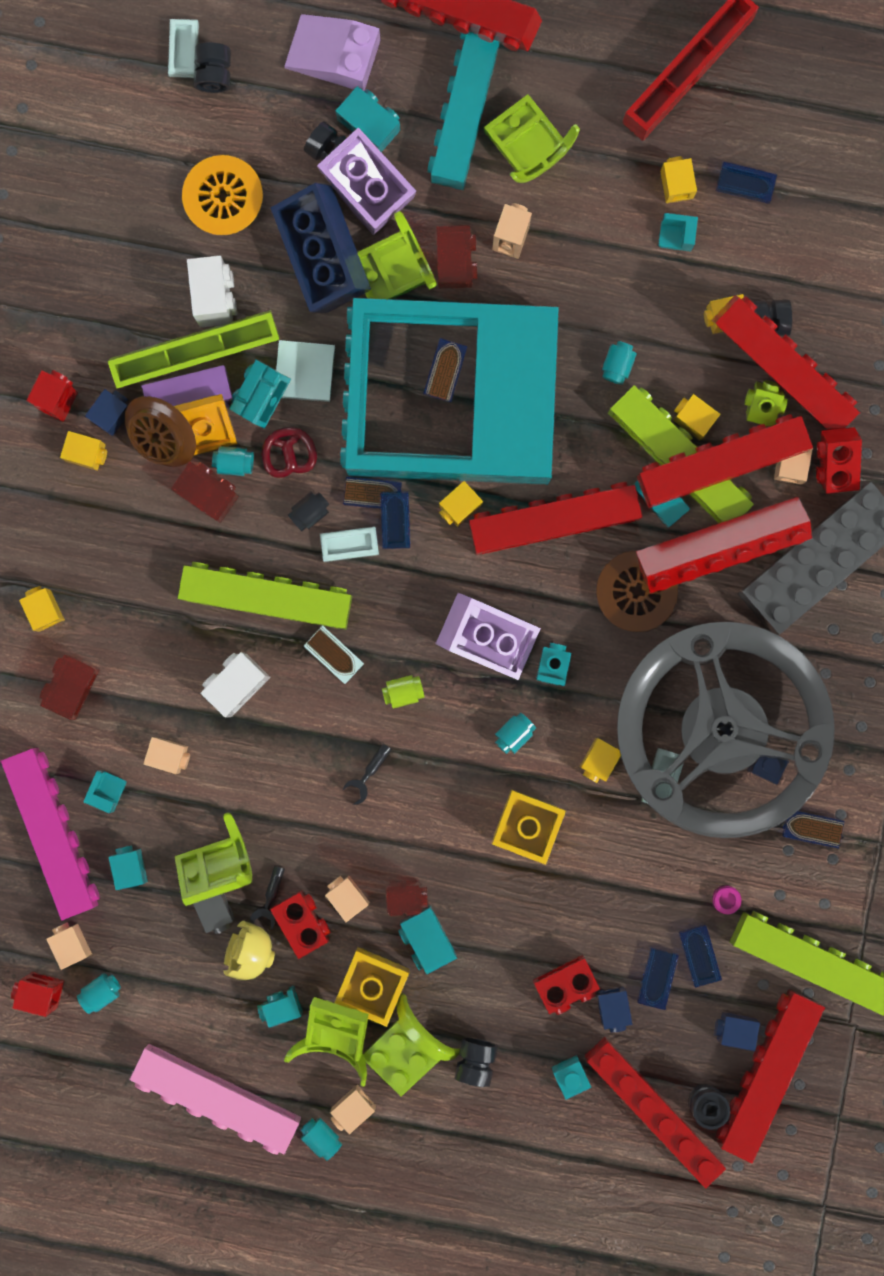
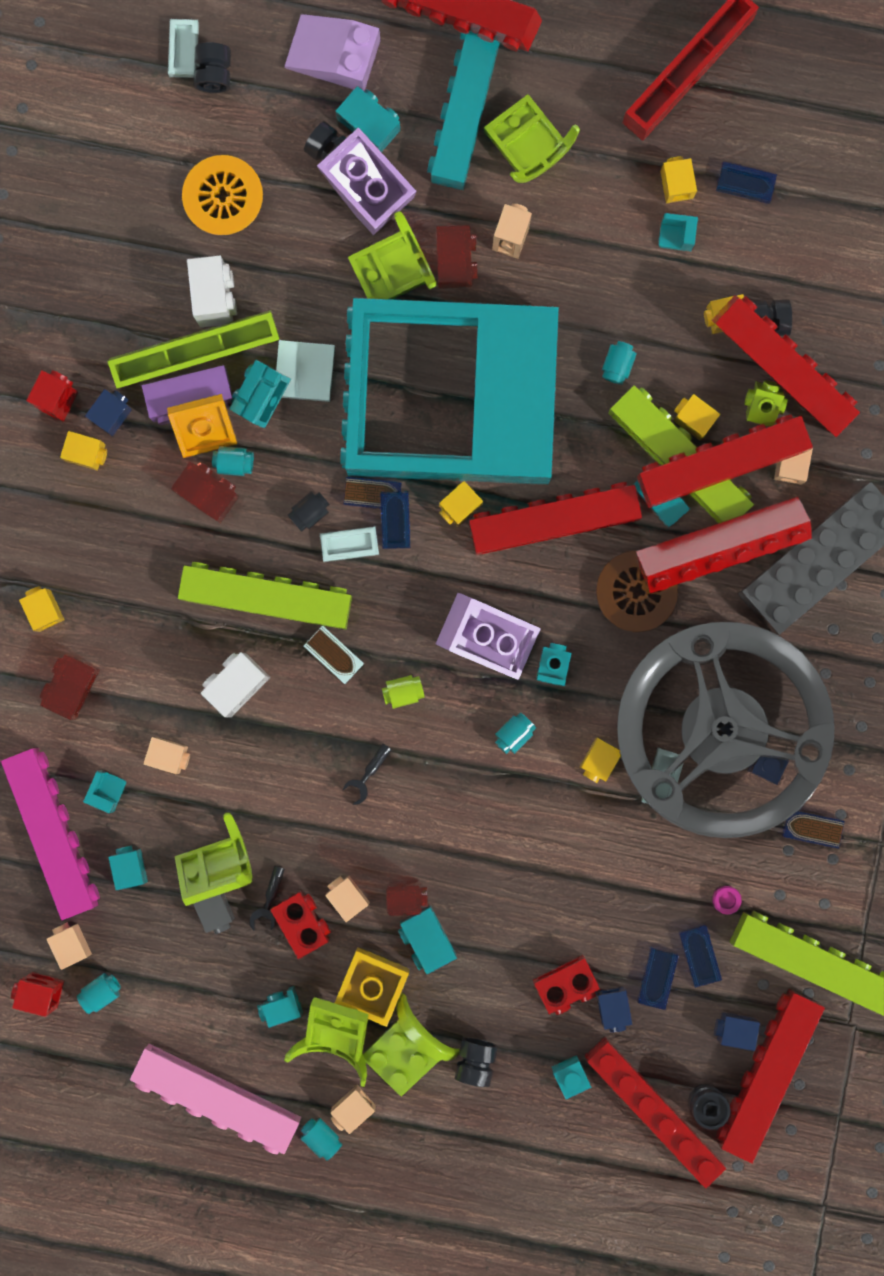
(176, 438): reddish brown piece -> none
(248, 952): light yellow cylinder -> none
(288, 452): dark red piece -> none
(320, 248): dark blue brick -> none
(445, 370): tile -> none
(528, 827): yellow brick -> none
(845, 459): red brick -> none

